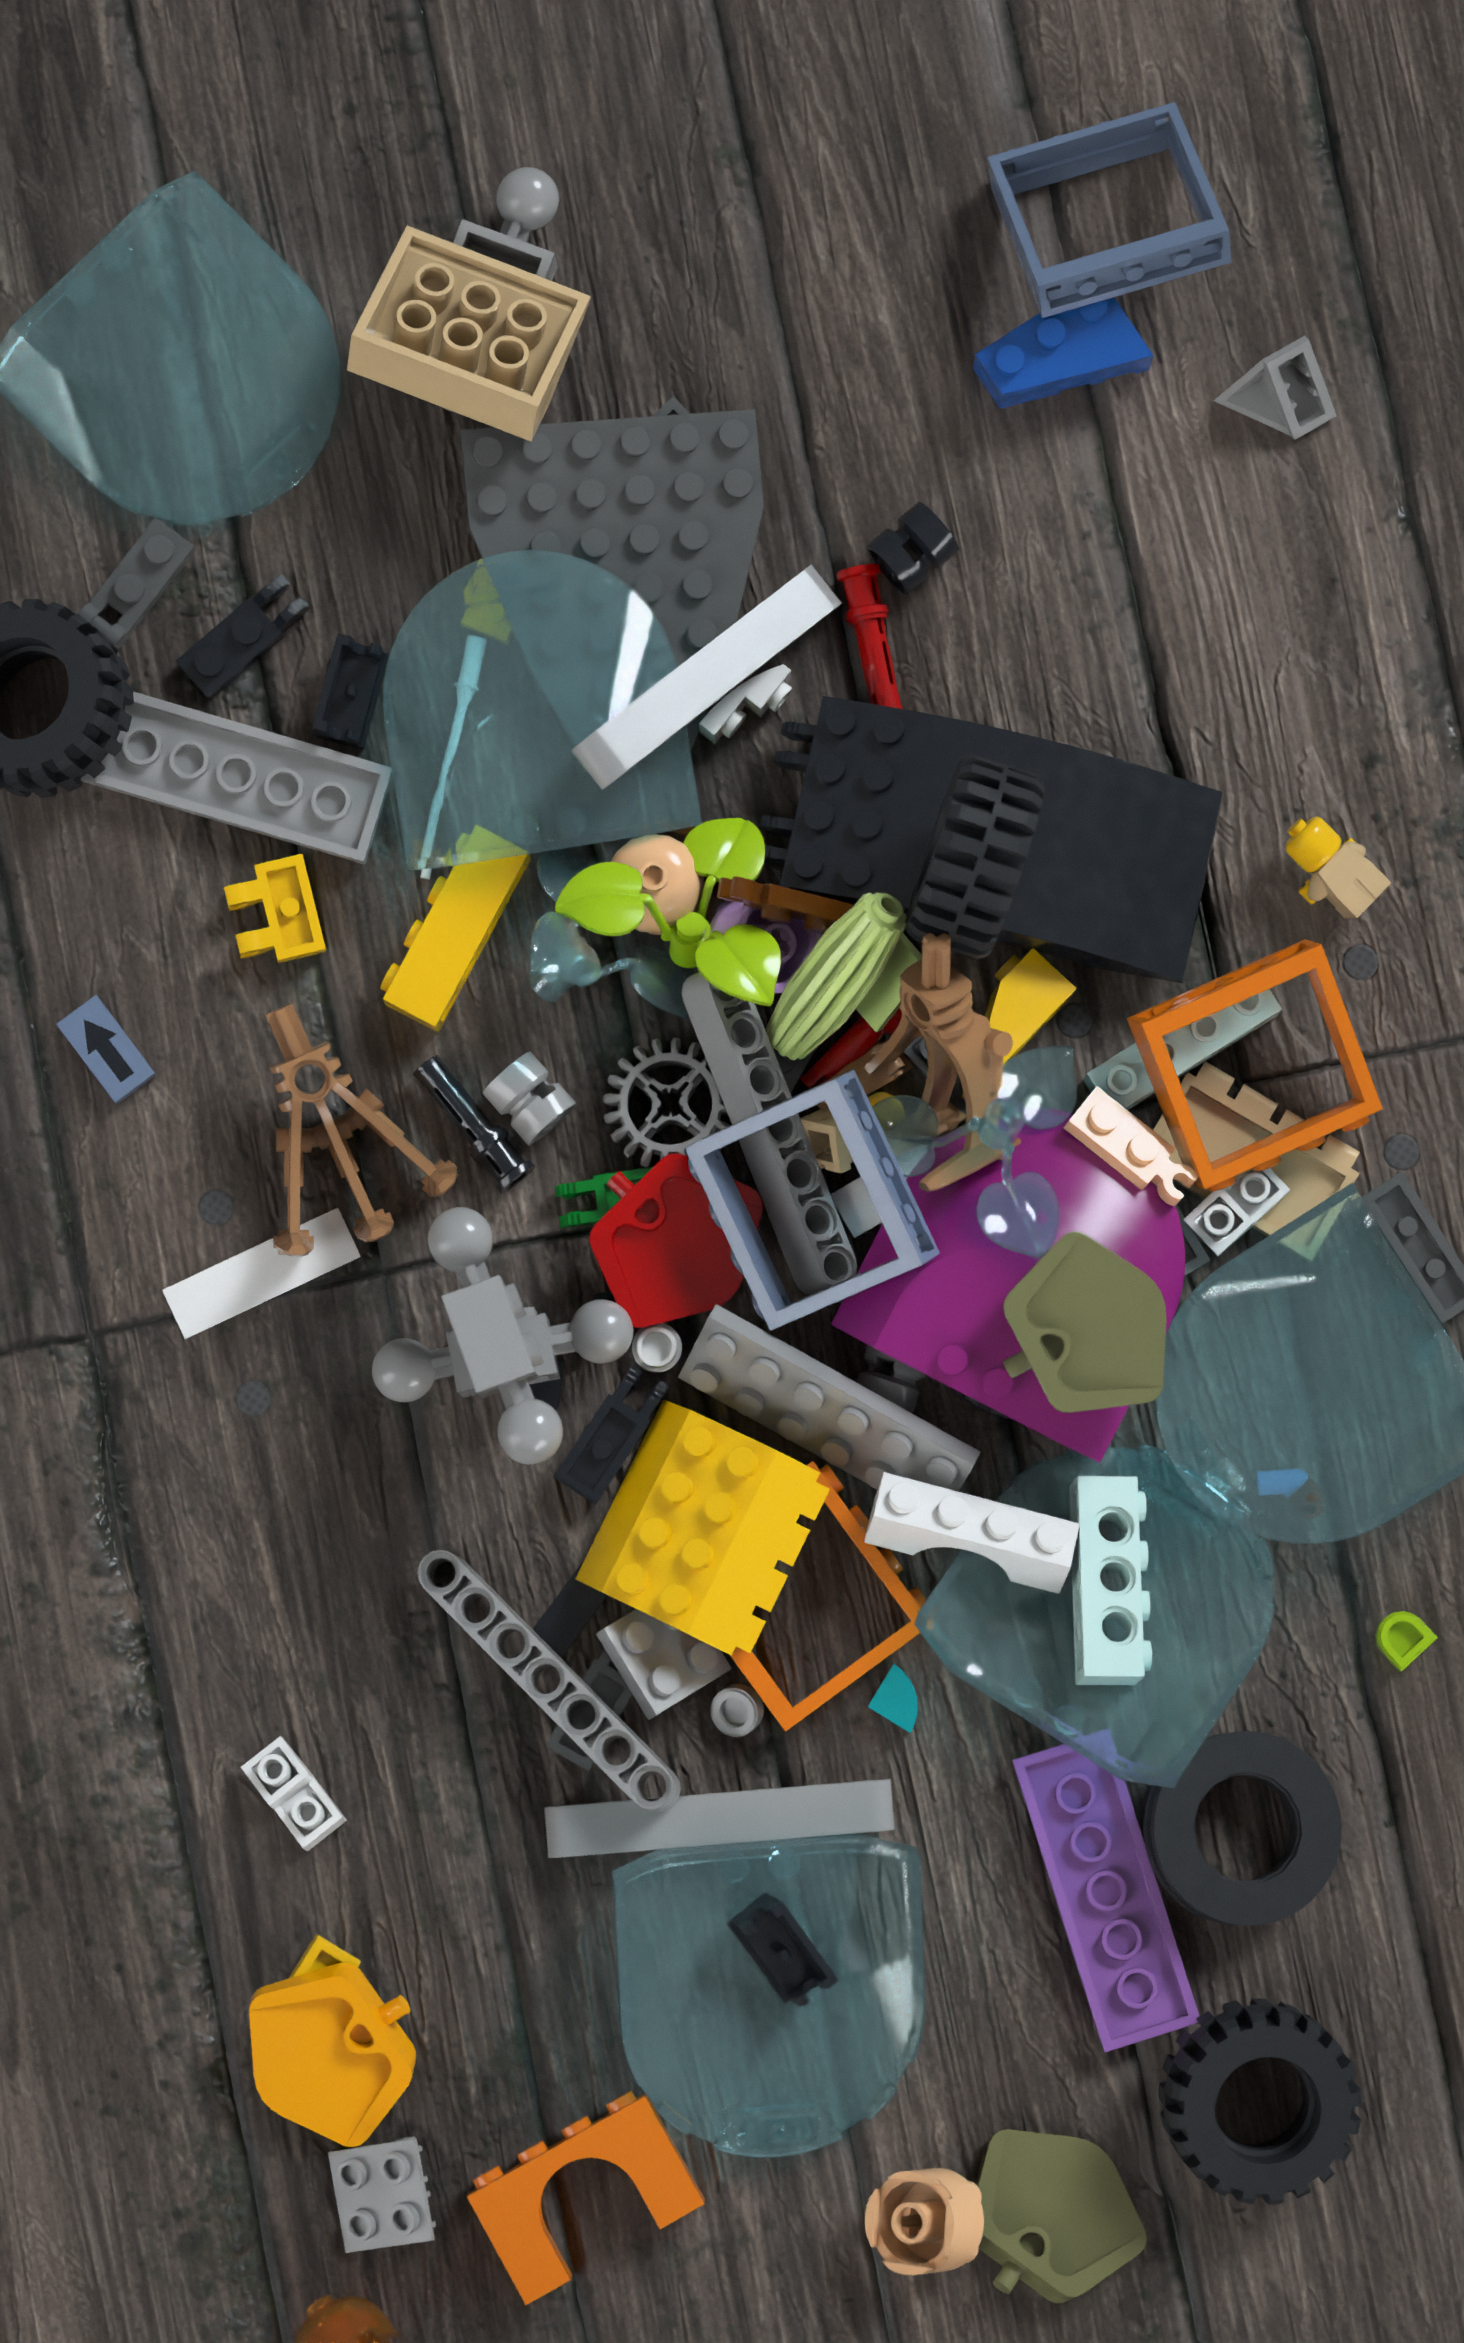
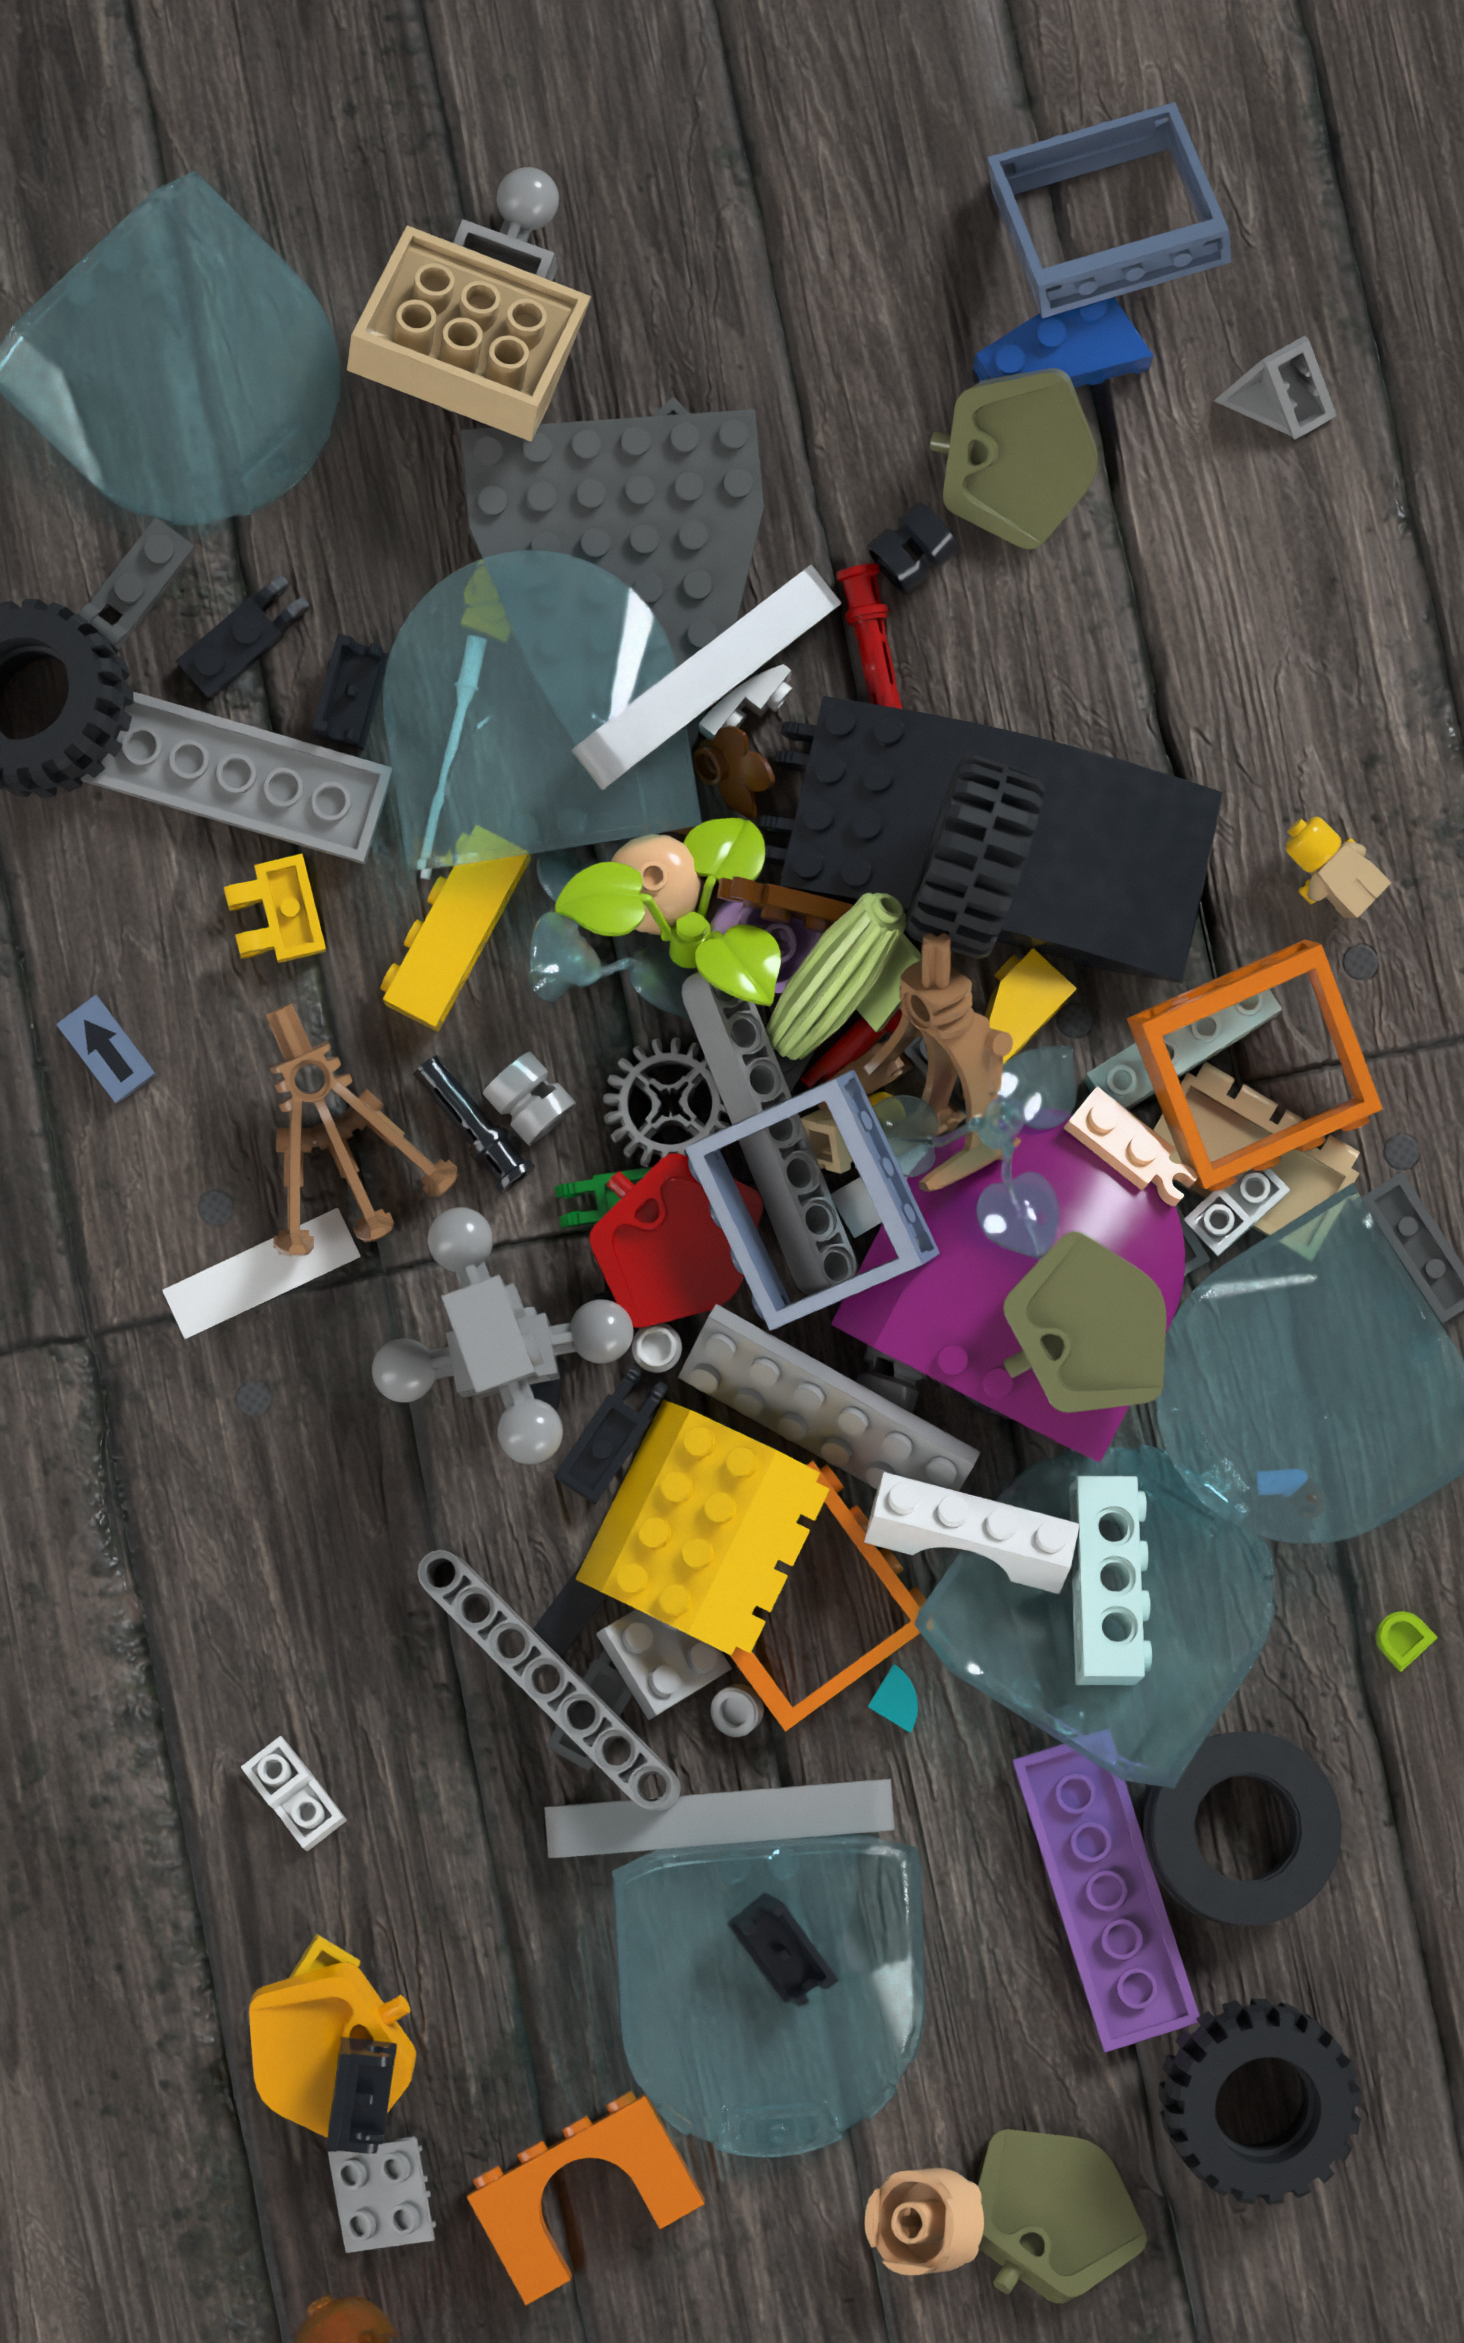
(361, 2095): none -> black hinge
(733, 768): none -> reddish brown plate
(1018, 455): none -> olive animal

